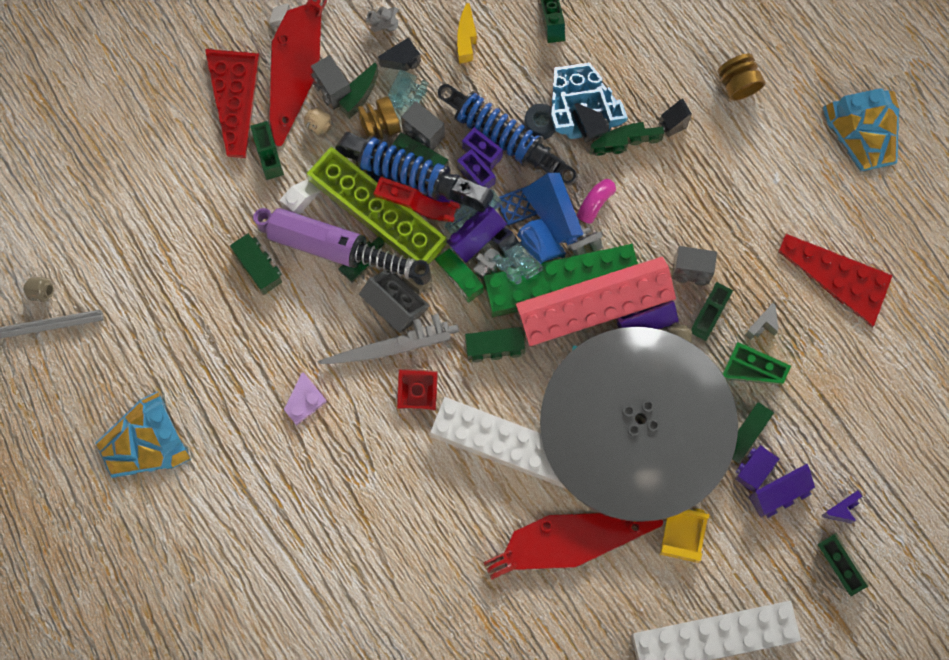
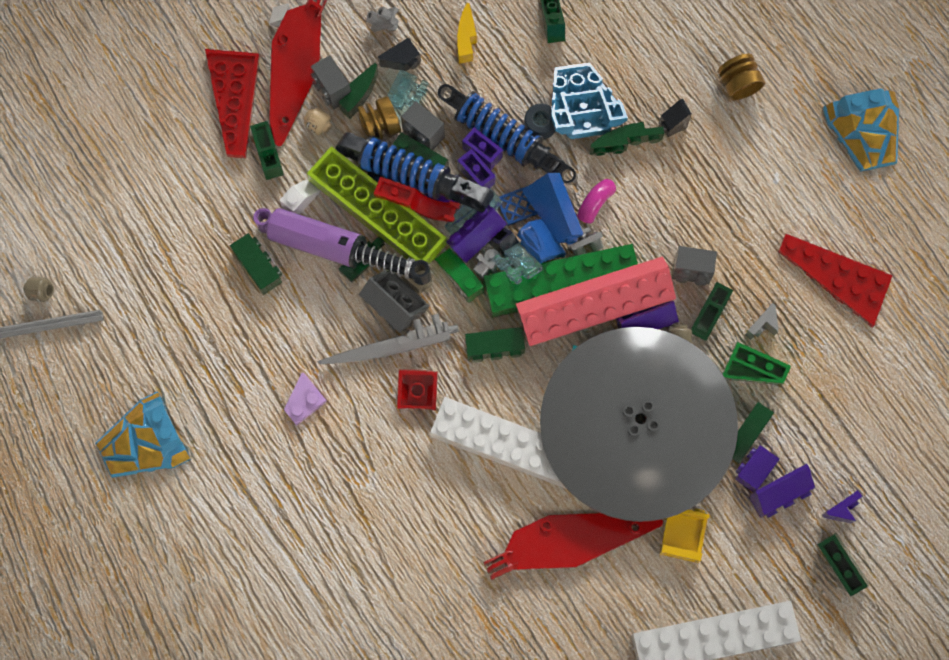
(589, 122): black slope -> none

